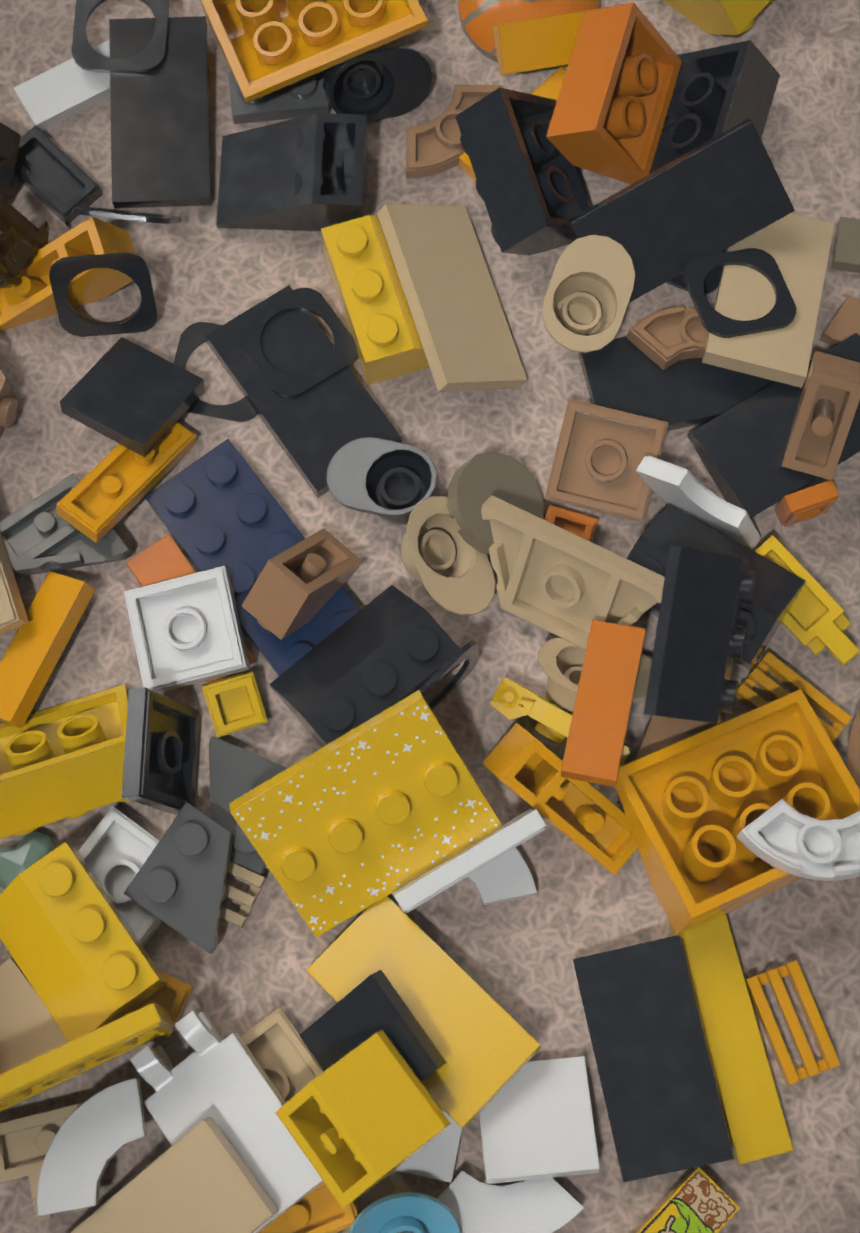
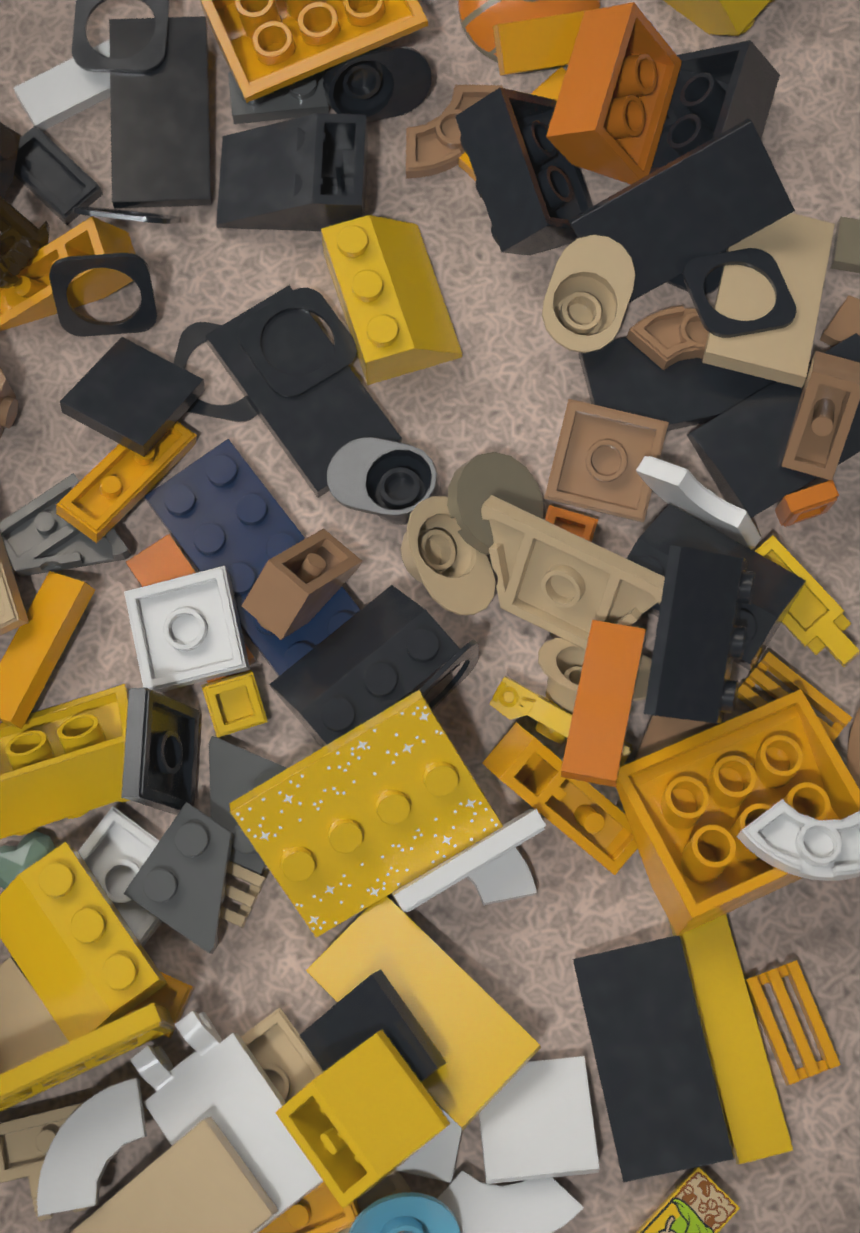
(451, 297): tan tile -> none

